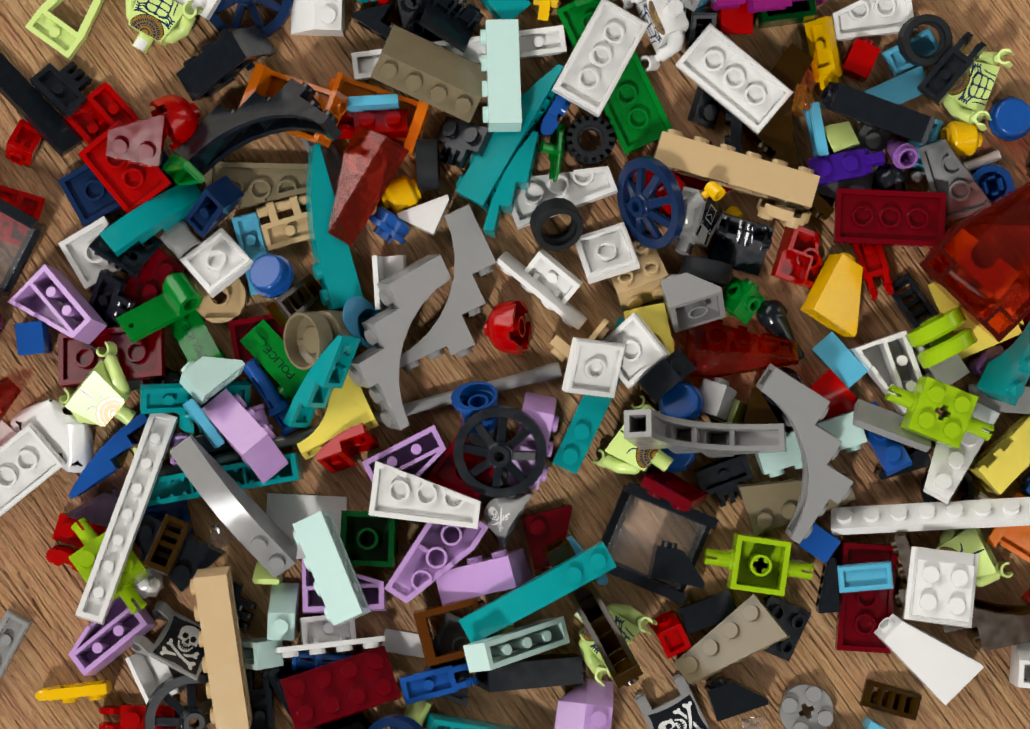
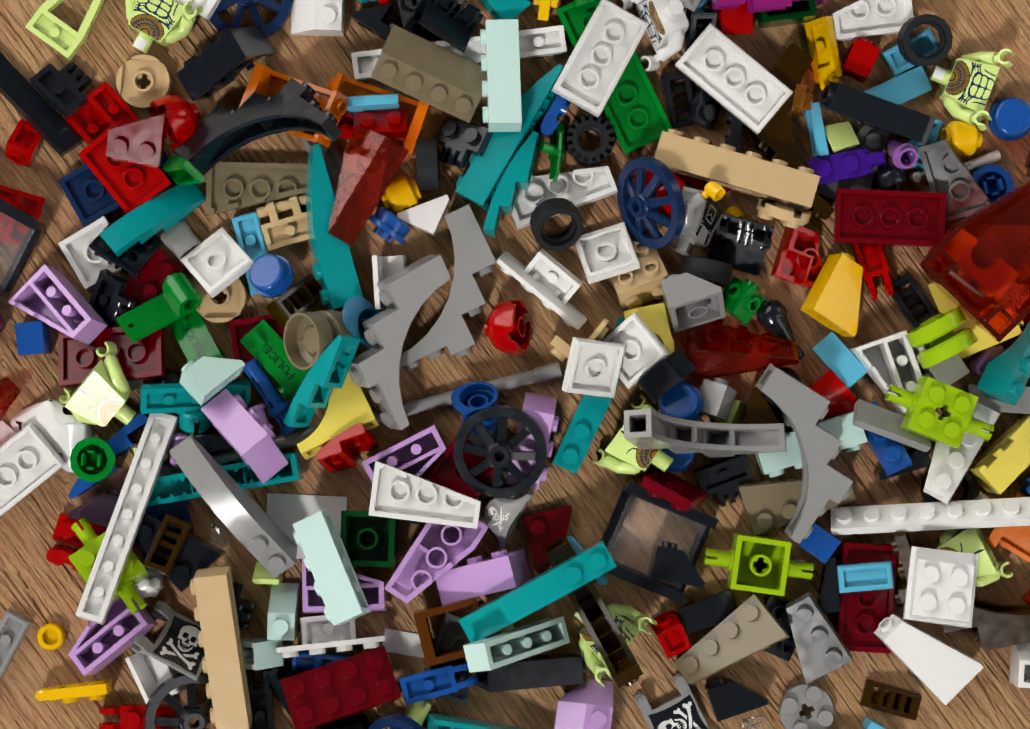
(51, 636): none -> yellow tile
(92, 459): none -> green piece
(133, 71): none -> tan plate
(203, 423): medium azure tile -> none
(214, 205): dark blue slope -> none
(667, 90): none -> black slope
(815, 639): none -> wing
(950, 70): black hinge -> none

